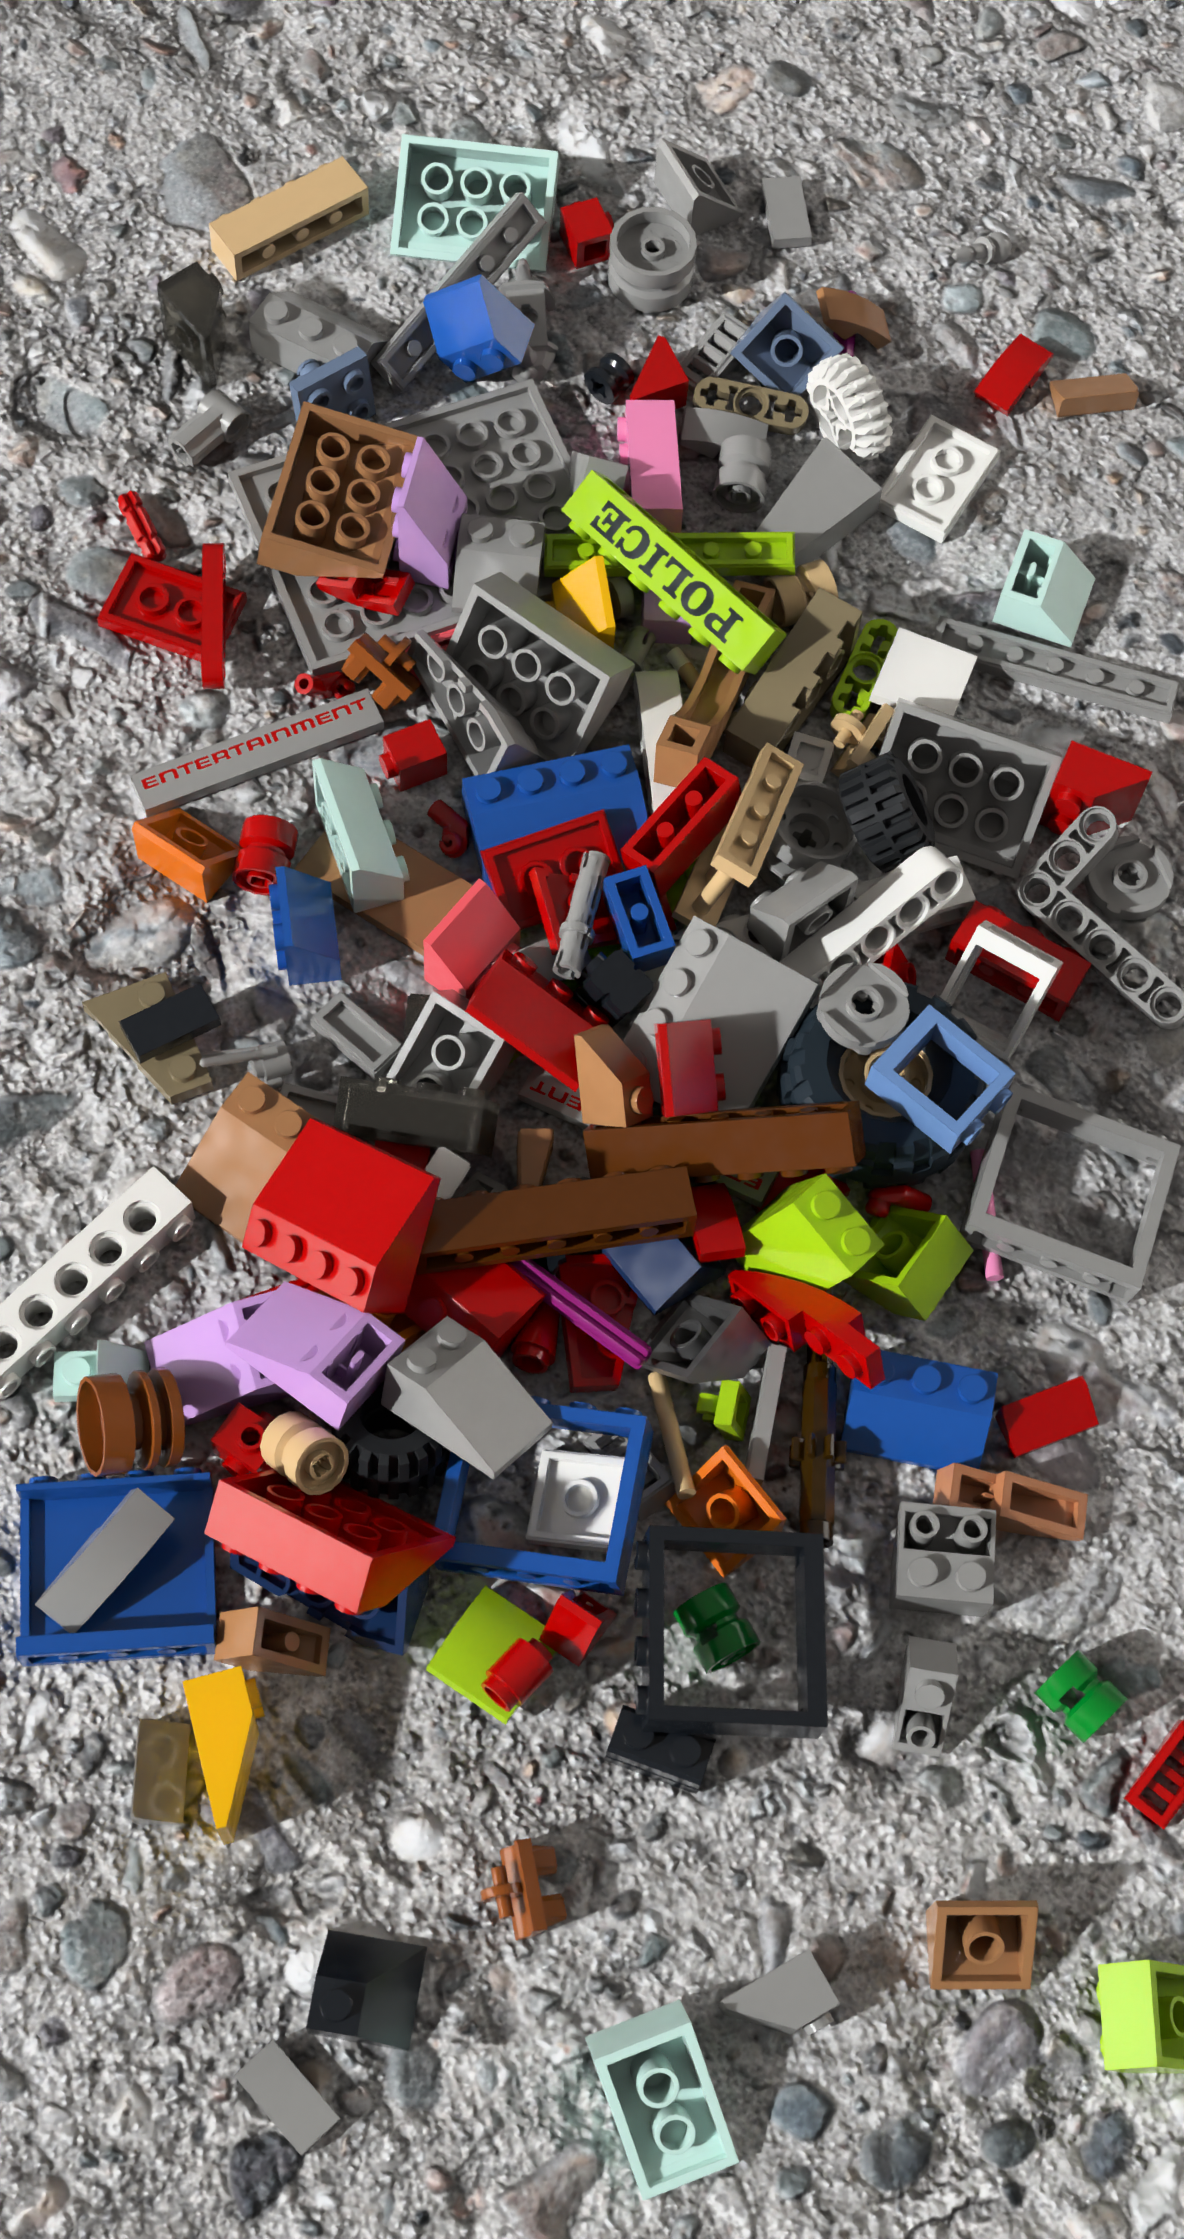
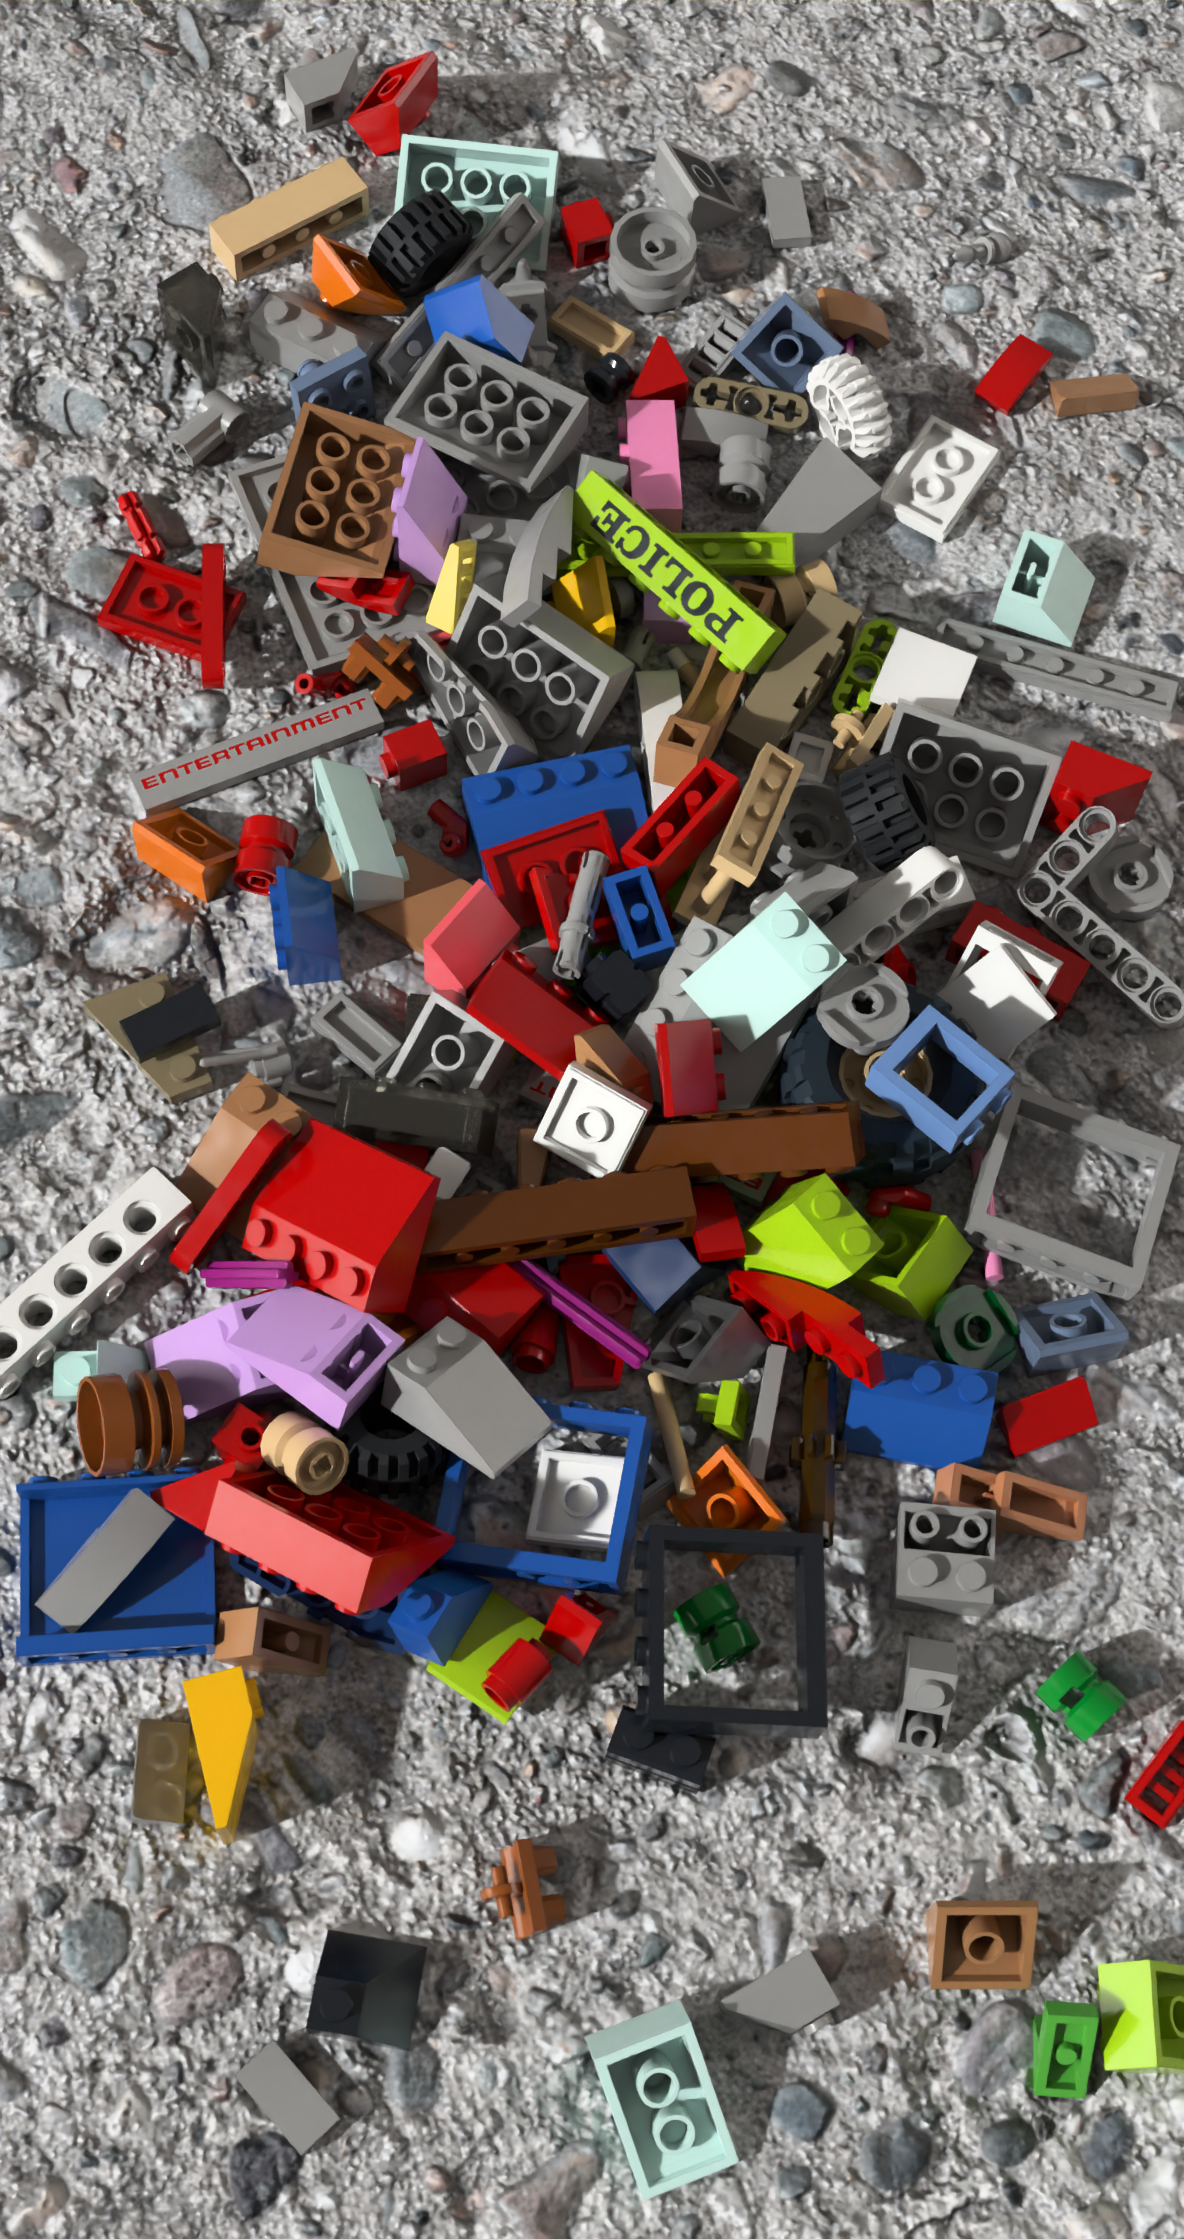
(194, 1495): none -> red slope
(230, 1196): none -> red beam
(249, 1274): none -> magenta axle
(322, 89): none -> light grey slope
(350, 280): none -> orange slope
(397, 103): none -> red slope
(420, 243): none -> black tyre
(438, 1612): none -> blue slope
(453, 586): none -> light yellow slope
(490, 413): none -> light grey slope
(536, 557): none -> light grey slope
(589, 329): none -> tan tile
(592, 1121): none -> white tile
(763, 972): none -> light aqua slope
(974, 1306): none -> dark green plate
(998, 1002): none -> white tile
(1063, 2048): none -> bright green slope
(1068, 1334): none -> sand blue slope

